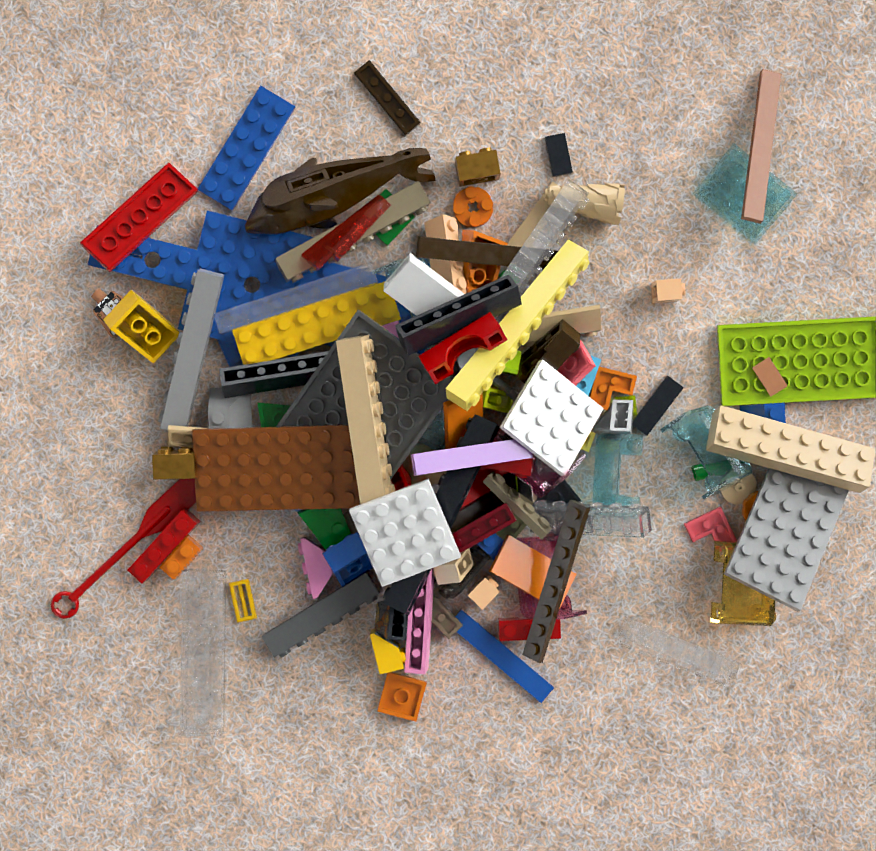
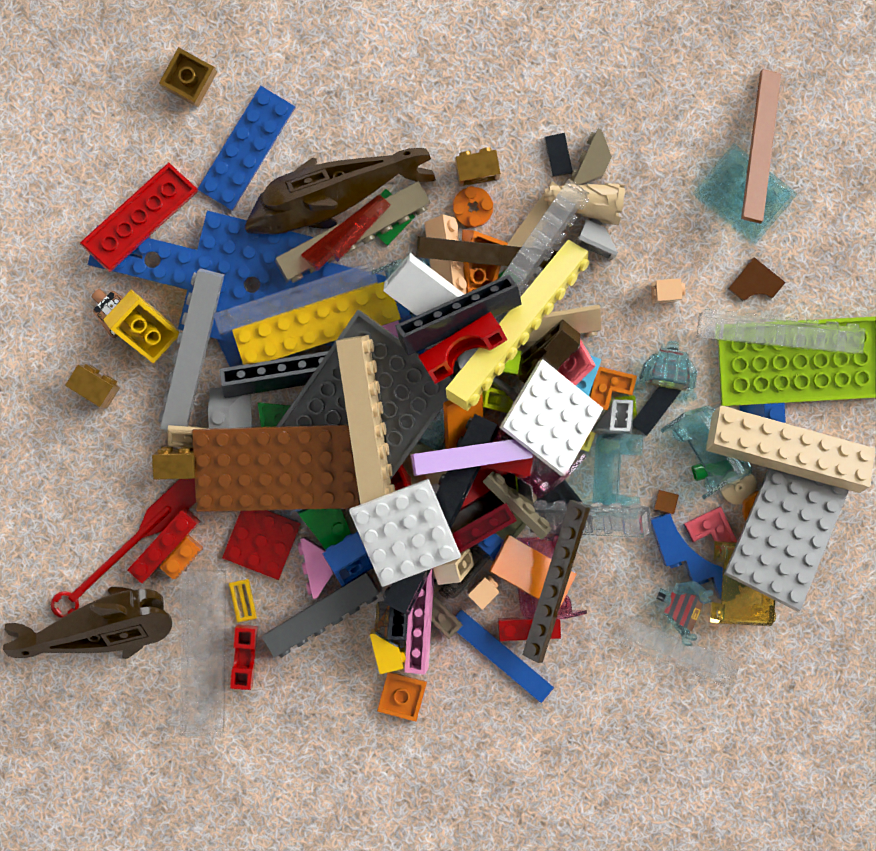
(92, 386): none -> pearl gold brick
(110, 624): none -> dark brown animal
(188, 77): none -> pearl gold brick
(244, 659): none -> red arch
(262, 541): none -> red plate
(387, 97): dark brown tile -> none
(593, 161): none -> dark tan slope
(596, 239): none -> light grey slope
(666, 501): none -> dark orange tile
(670, 370): none -> clear light blue torso
(675, 550): none -> blue arch
(684, 607): none -> torso
(756, 280): none -> reddish brown tile
(769, 376): nougat sticker -> none
(780, 332): none -> clear brick

